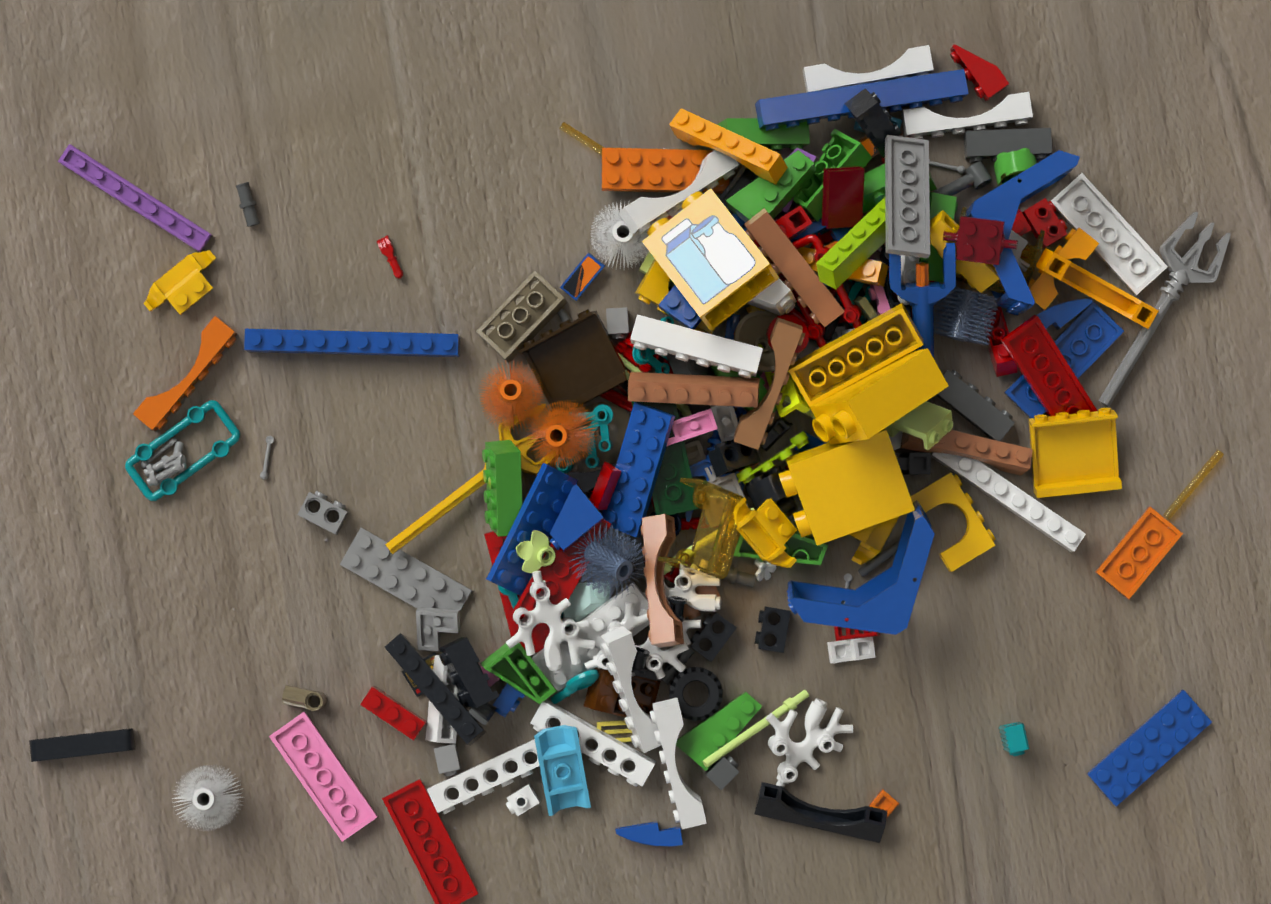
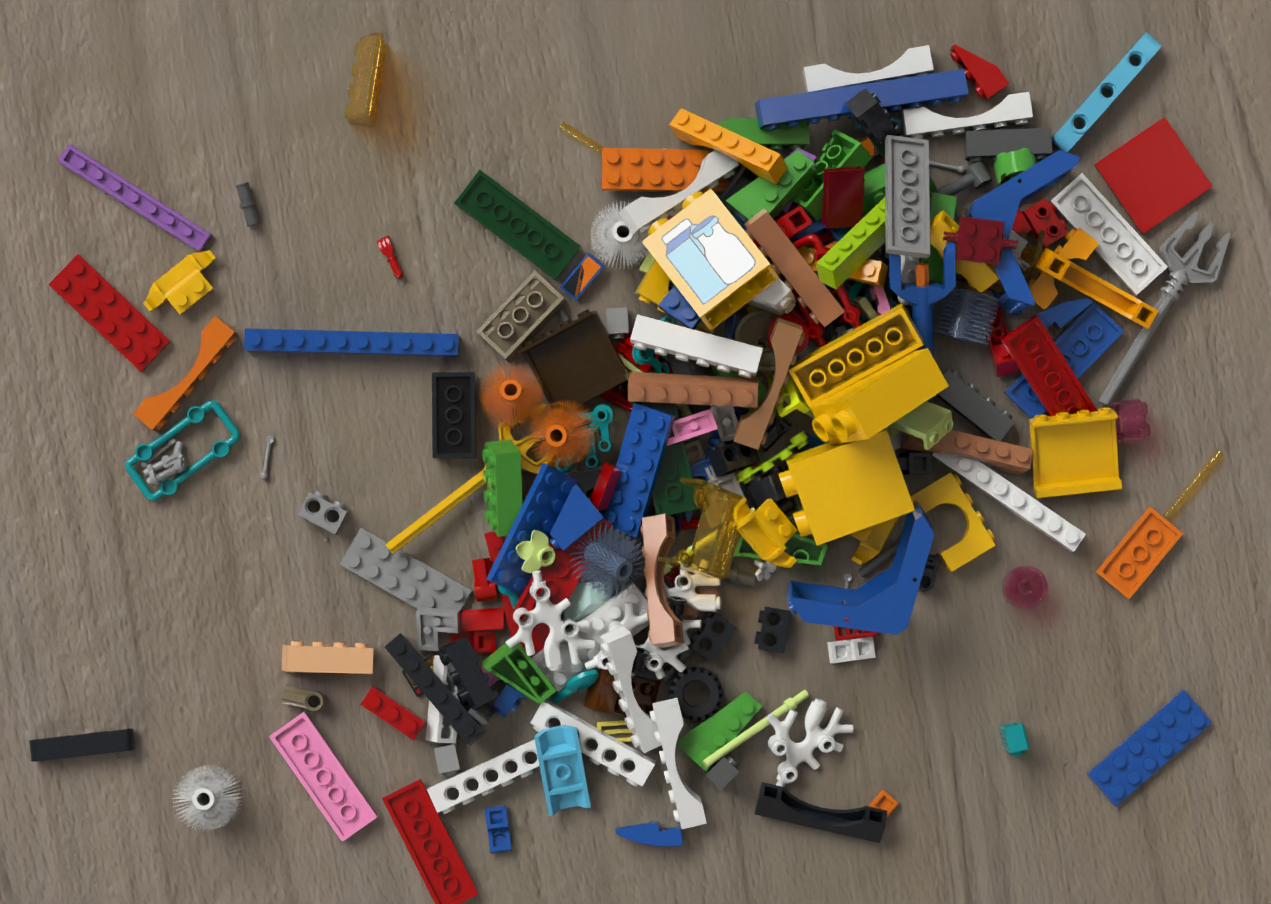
(109, 313): none -> red plate
(327, 659): none -> light nougat wedge
(367, 80): none -> clear yellow slope
(454, 415): none -> black brick
(480, 640): none -> red slope
(482, 619): none -> red slope
(483, 588): none -> red piece
(498, 829): none -> blue slope
(517, 225): none -> dark green plate
(522, 800): white brick -> none
(930, 571): none -> black piece
(1035, 581): none -> clear pink brick
(1116, 83): none -> medium azure beam
(1131, 421): none -> clear pink brick
(1153, 175): none -> red tile

